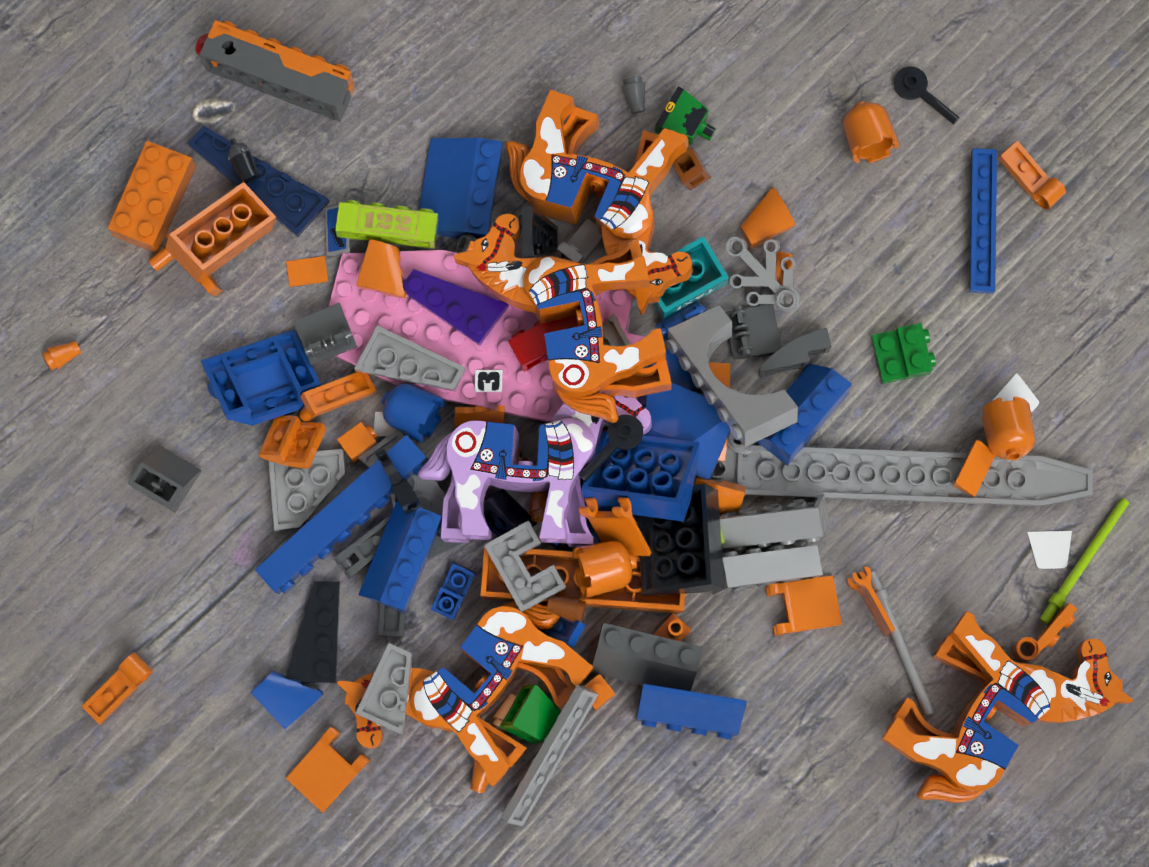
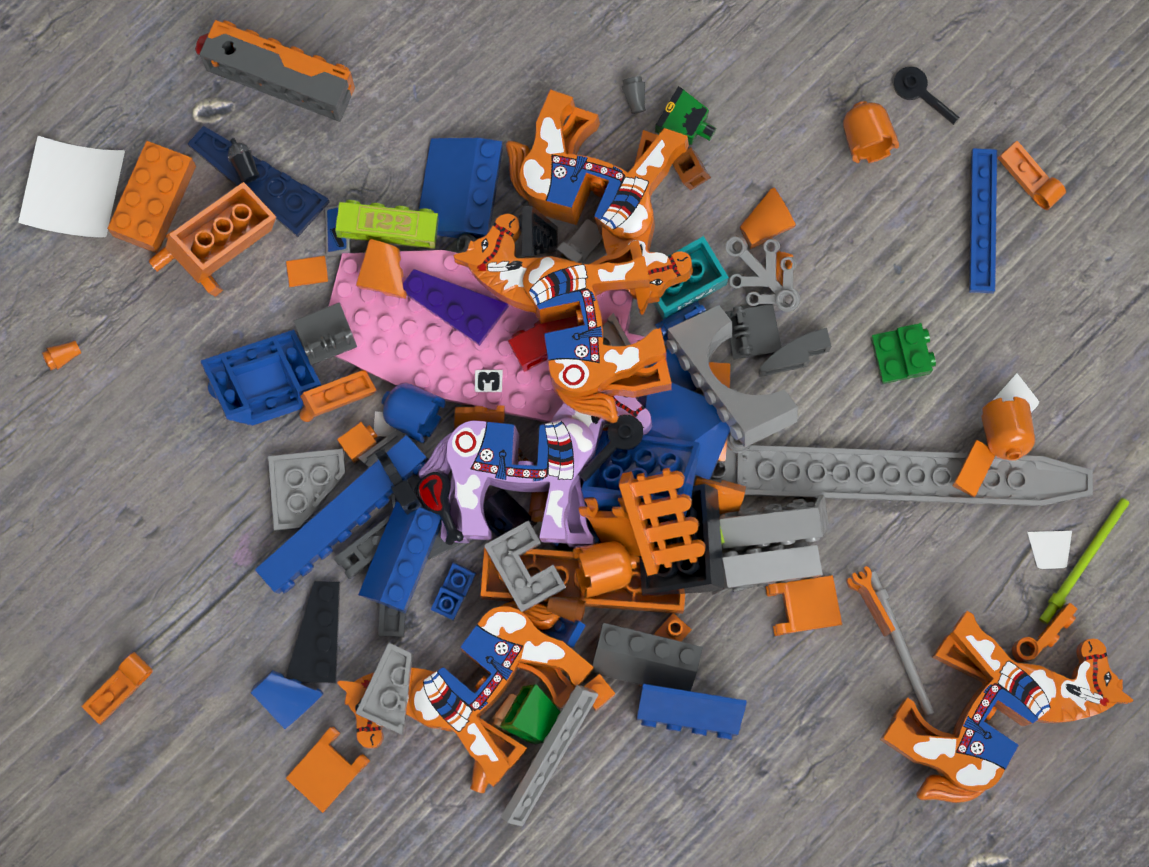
(71, 188): none -> white sticker
(164, 478): dark grey slope -> none
(292, 442): orange slope -> none
(406, 361): light grey wing -> none
(434, 493): none -> black piece
(652, 509): none -> orange fence
(817, 395): blue slope -> none

